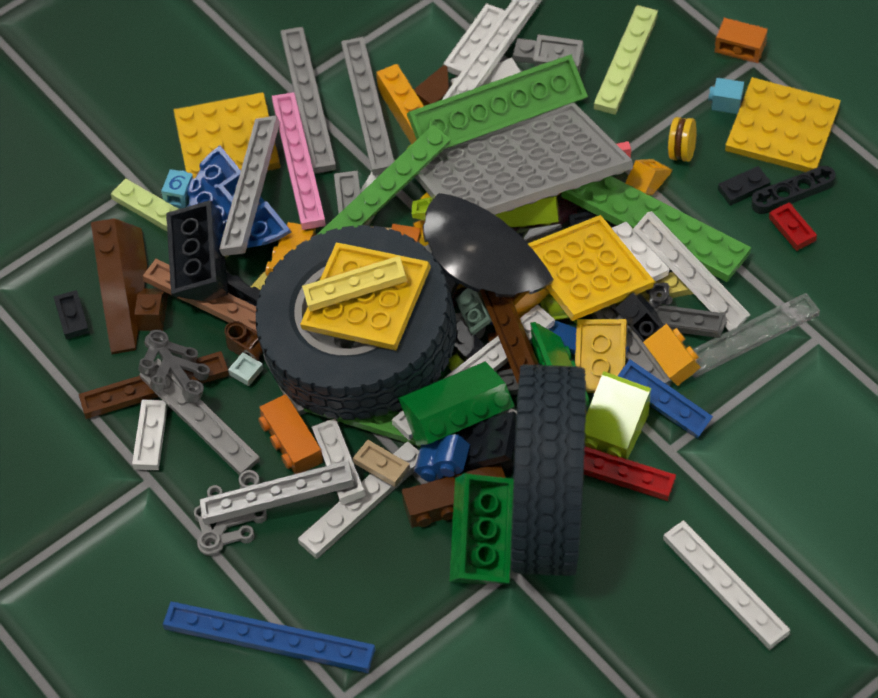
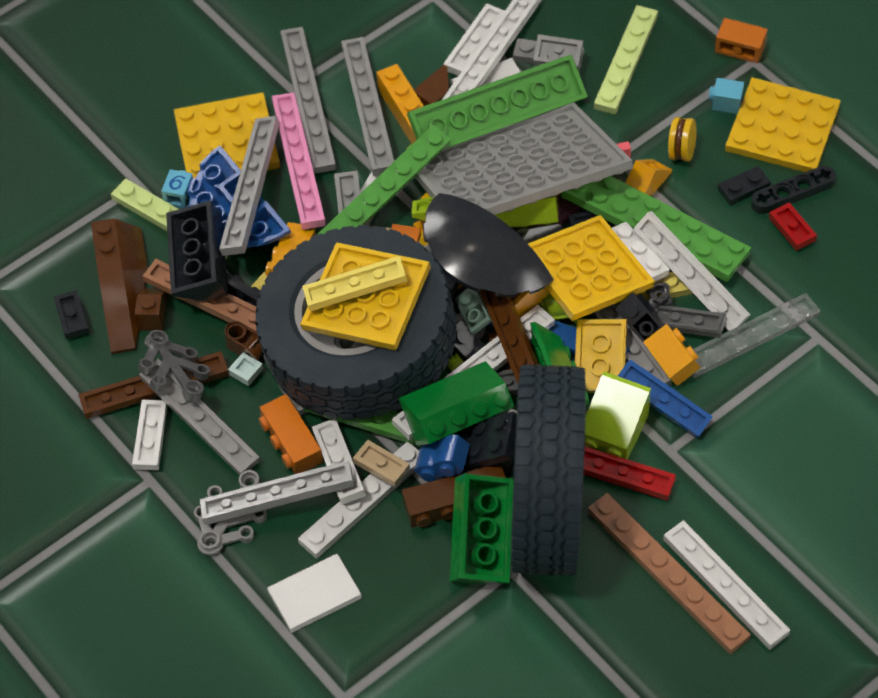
(269, 637): blue plate -> none
(314, 593): none -> white tile
(669, 574): none -> nougat plate

